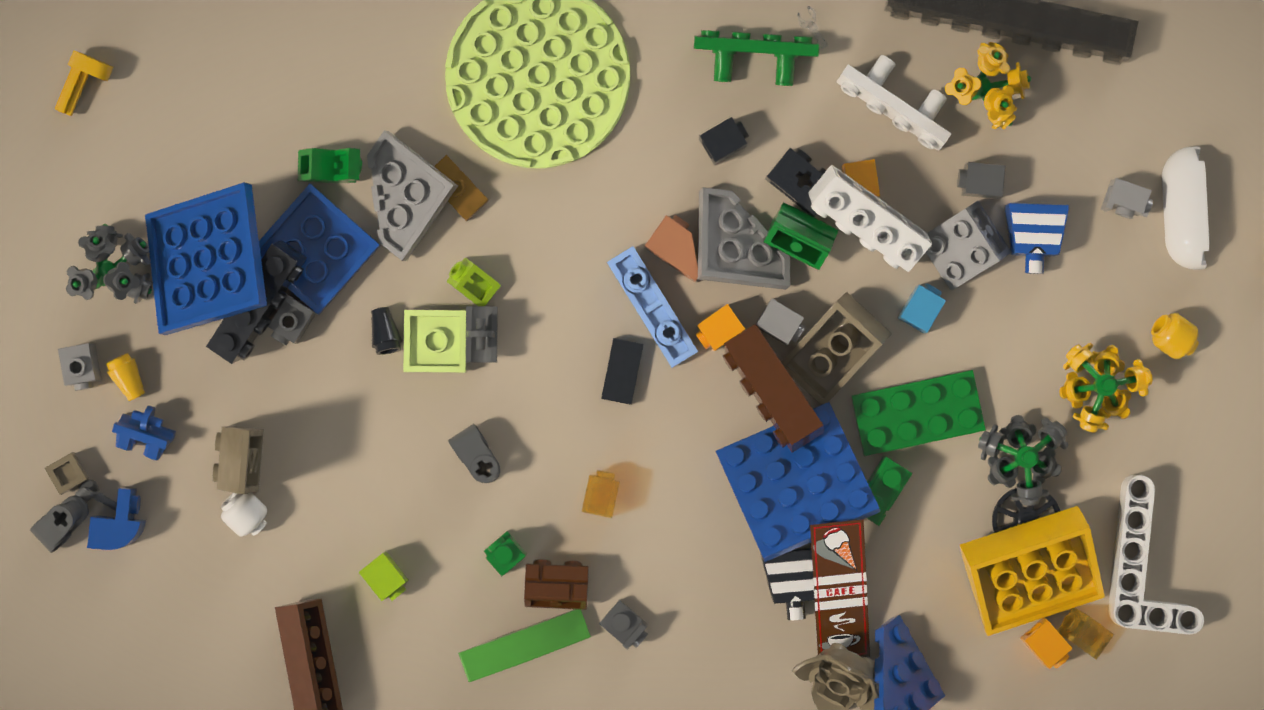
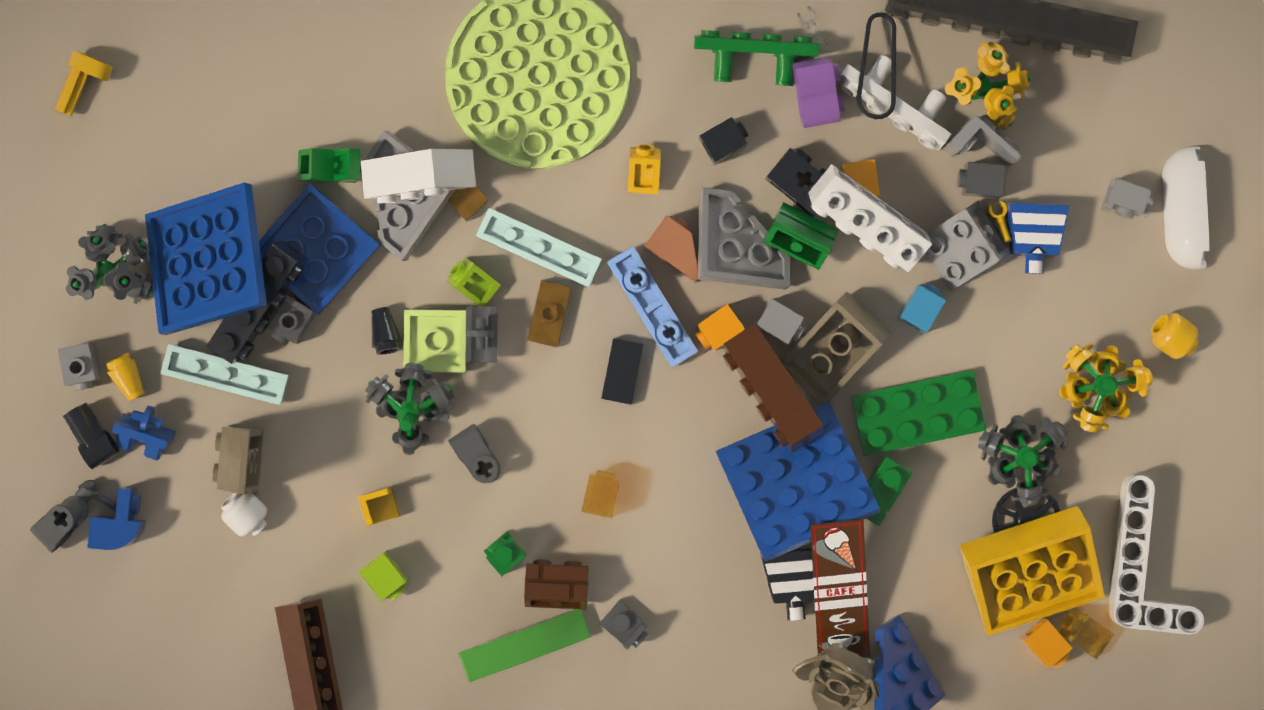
(66, 473): dark tan plate -> none
(94, 443): none -> black piece
(222, 375): none -> light aqua plate
(379, 506): none -> yellow panel
(402, 407): none -> dark grey plant
(417, 173): none -> white wedge
(538, 247): none -> light aqua plate
(549, 313): none -> pearl gold plate
(644, 169): none -> yellow bracket
(817, 91): none -> medium lavender brick
(893, 67): none -> black piece
(983, 130): none -> light grey bracket
(1001, 222): none -> yellow hand

